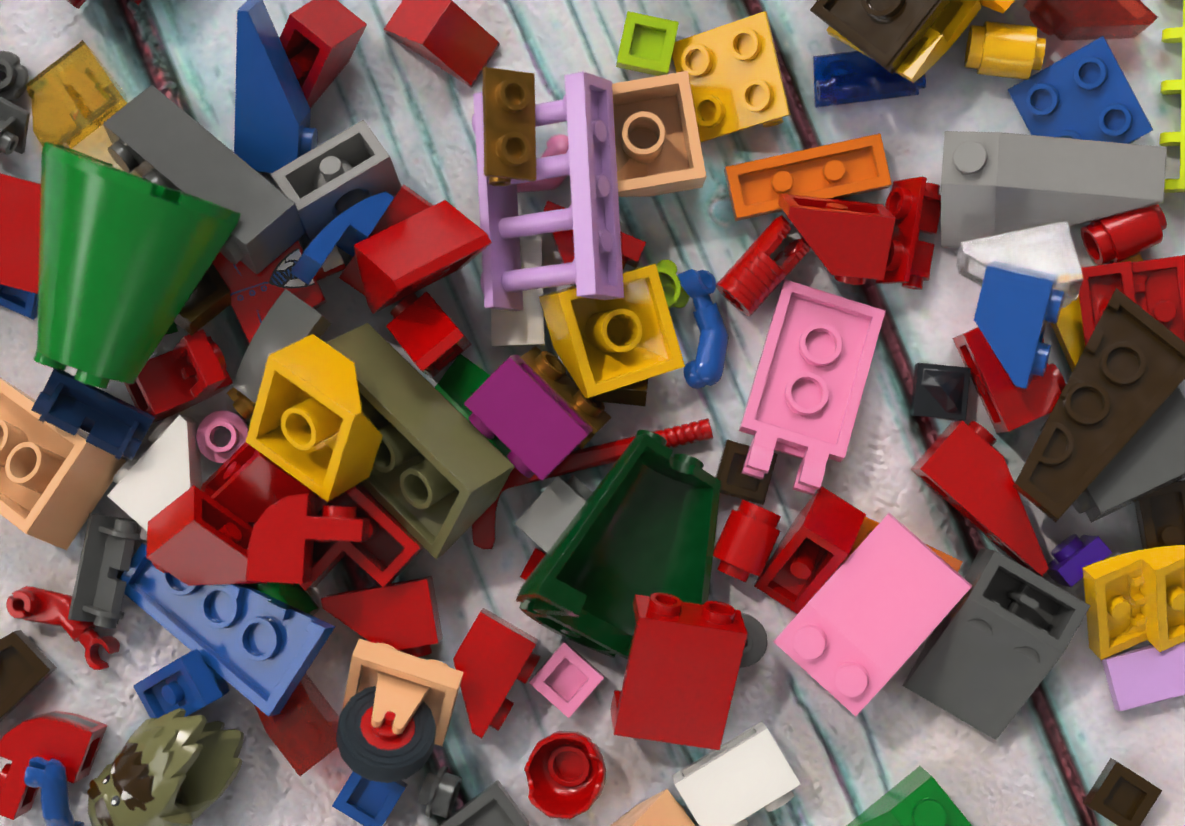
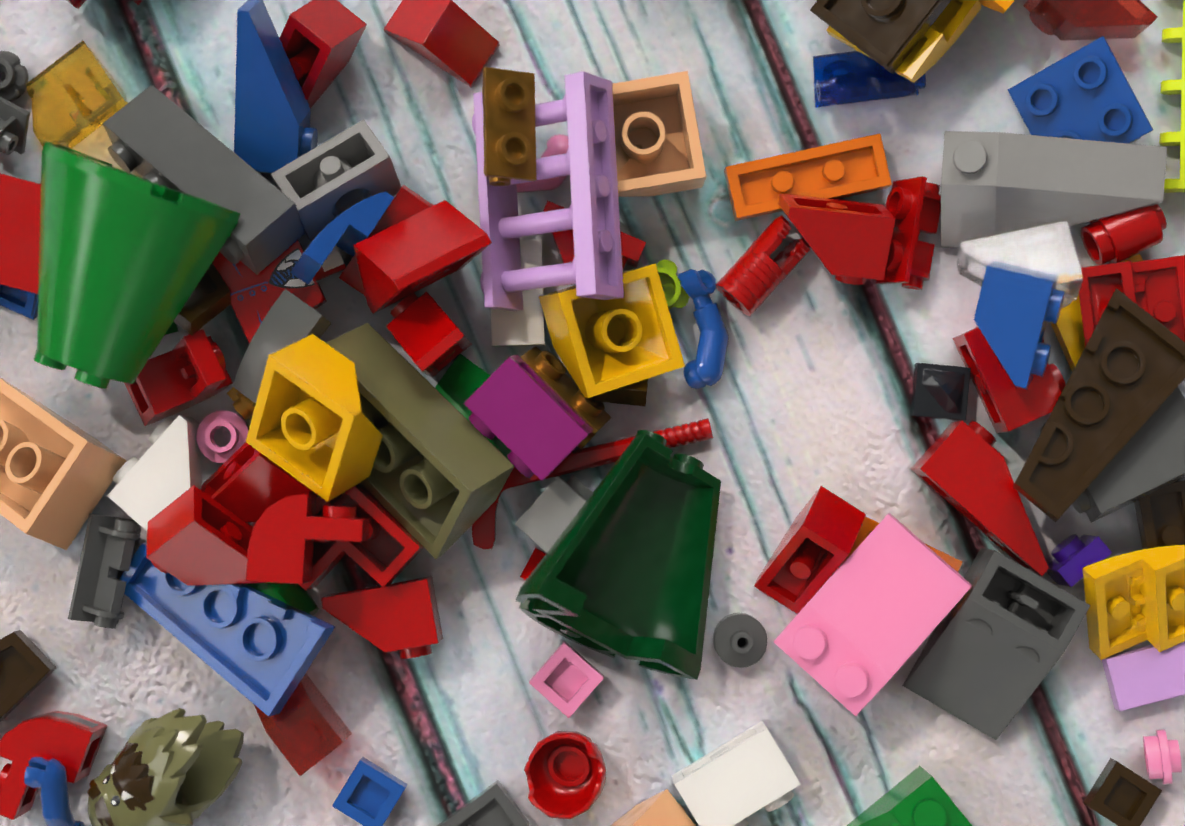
(53, 609): red arm -> none
(108, 420): dark blue hinge -> none
(181, 684): blue slope -> none
(394, 711): plate -> none
(440, 793): dark grey plate -> none
(491, 661): red slope -> none
(647, 44): lime plate -> none
(680, 671): red panel -> none
(733, 77): yellow hinge -> none
(739, 484): dark brown tile -> none
(747, 541): red brick -> none
(809, 381): bright pink tile -> none
(1004, 50): yellow brick -> none
(1161, 757): none -> bright pink plate

